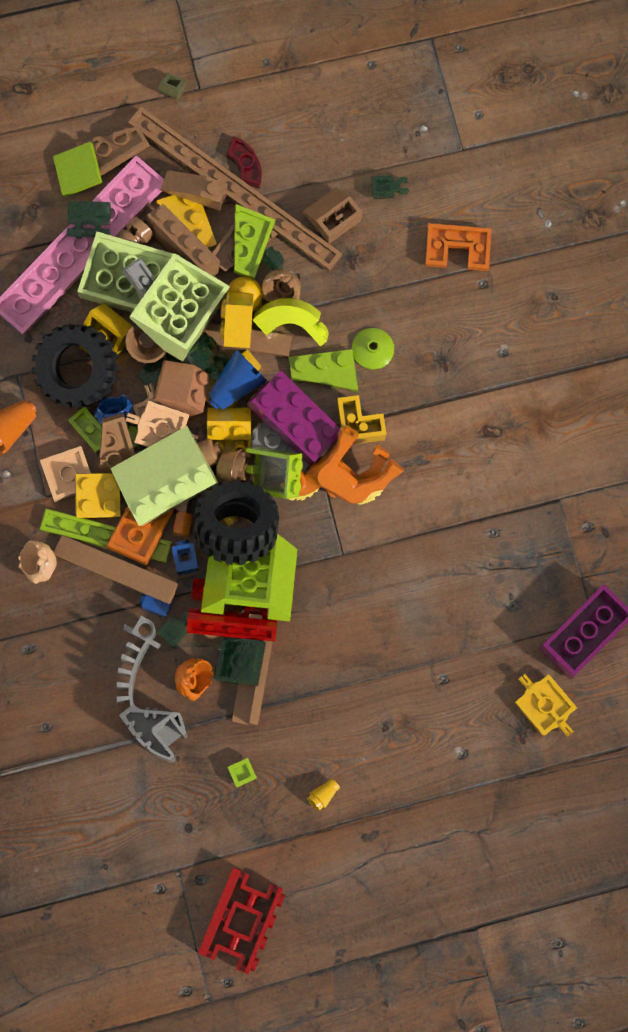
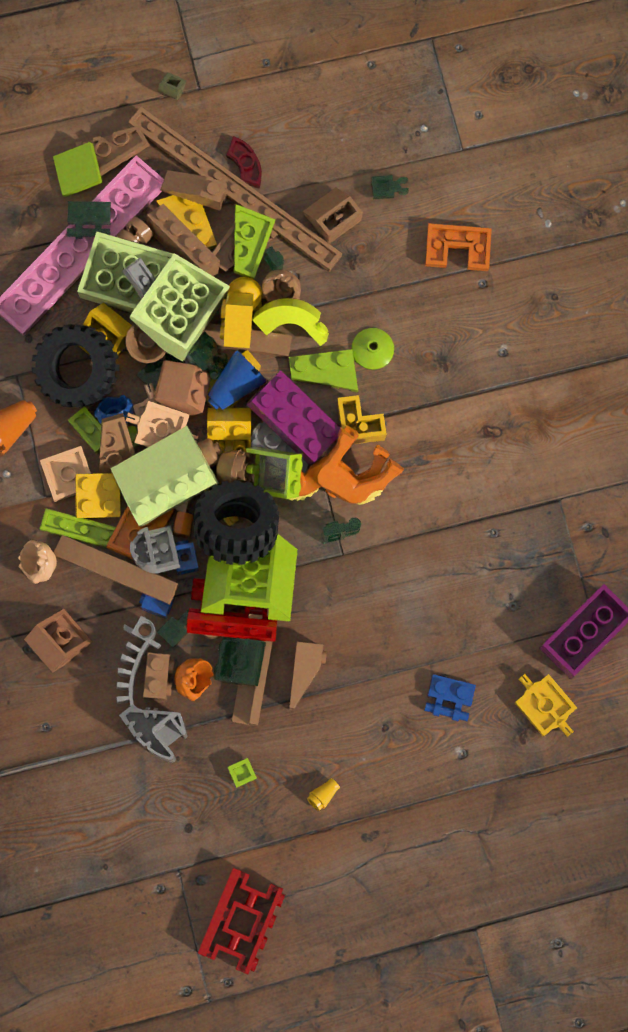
(57, 640): none -> nougat slope
(155, 550): none -> light grey slope
(157, 677): none -> medium nougat brick
(306, 666): none -> medium nougat slope
(336, 531): none -> clear green plate
(451, 691): none -> blue plate

